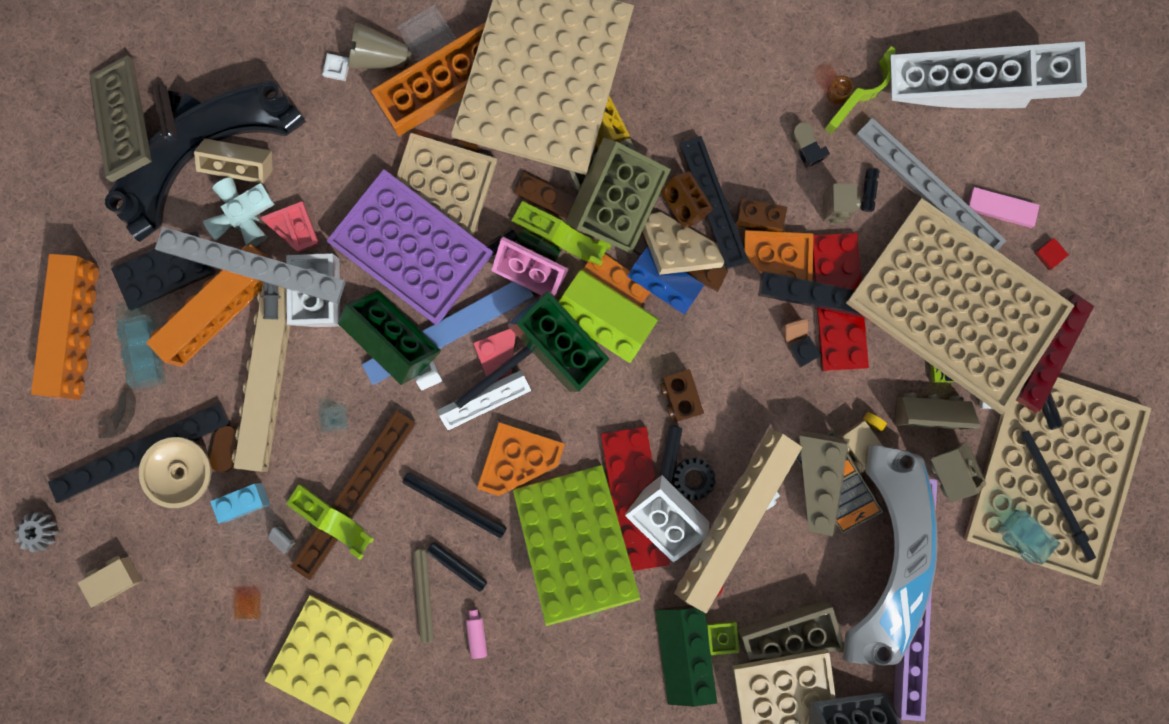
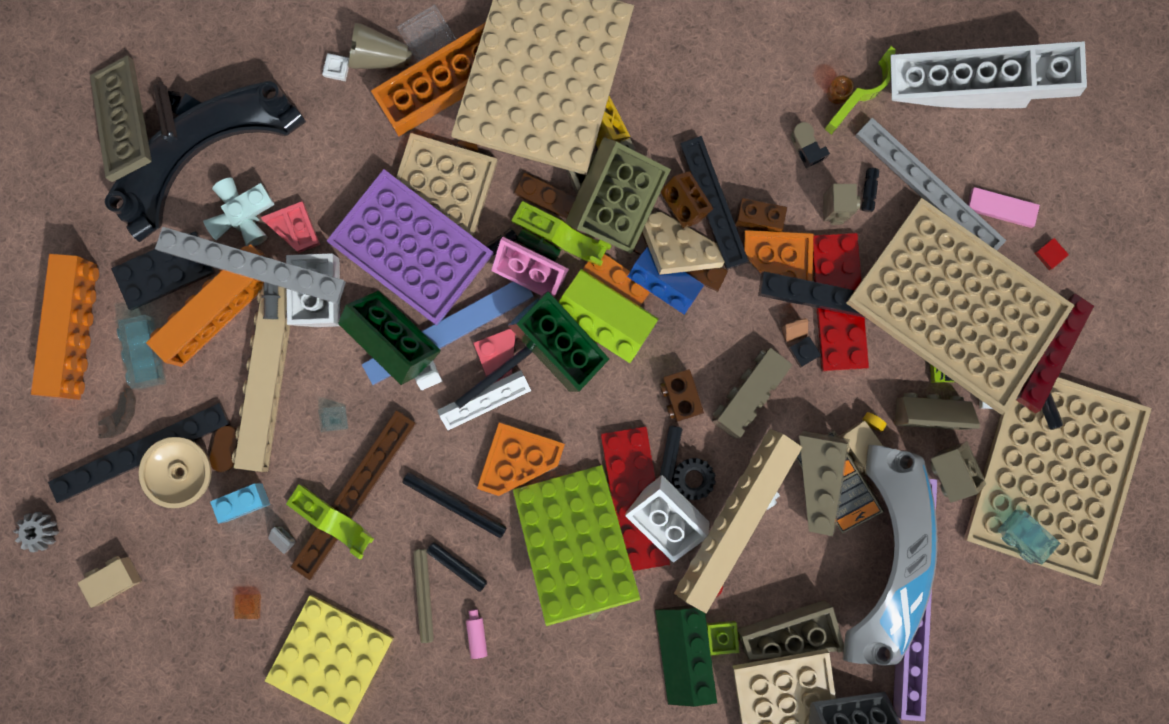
(233, 161): tan brick -> none
(751, 393): none -> dark tan wedge
(1079, 536): black bar -> none

